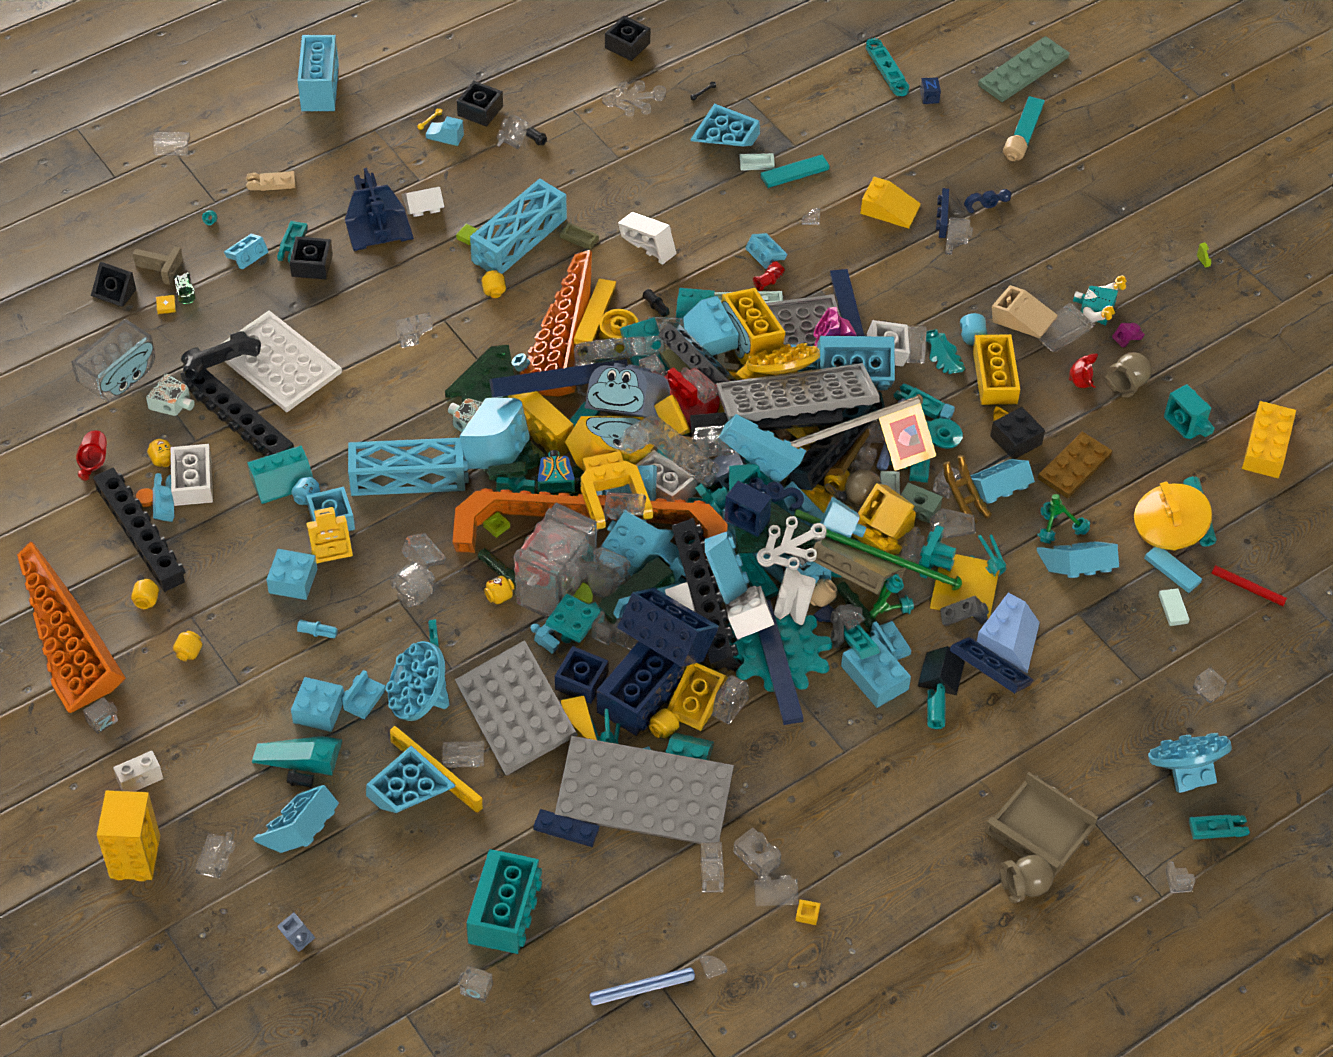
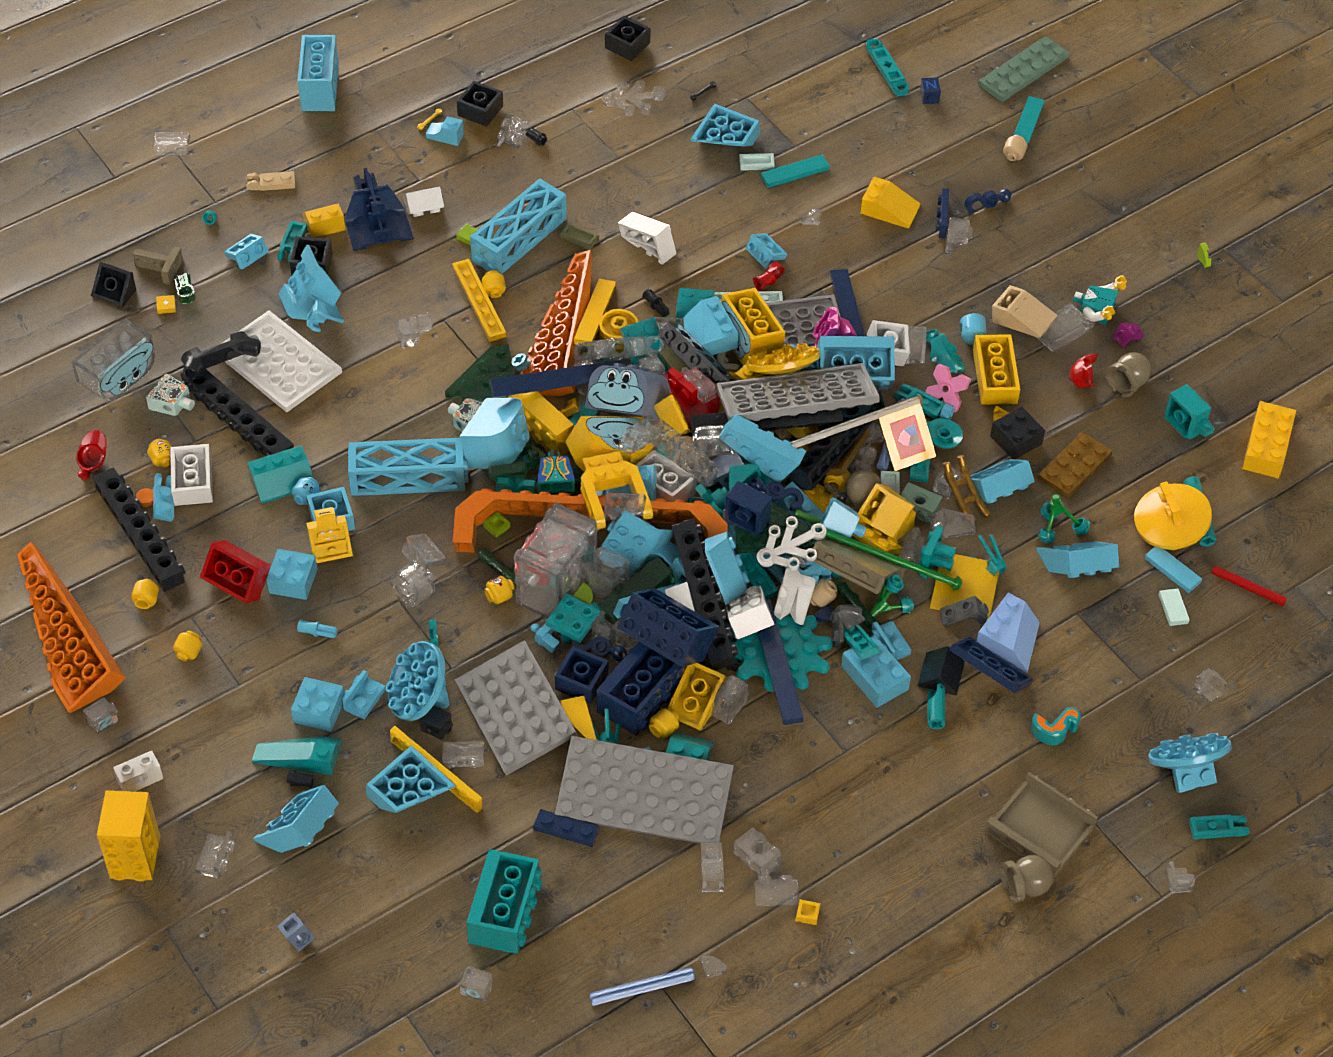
(235, 571): none -> red brick
(311, 293): none -> medium azure piece
(324, 220): none -> yellow slope
(436, 723): none -> black brick
(479, 300): none -> yellow plate
(571, 409): none -> yellow tile
(602, 647): none -> dark blue piece
(948, 386): none -> bright pink plant
(1057, 731): none -> teal animal

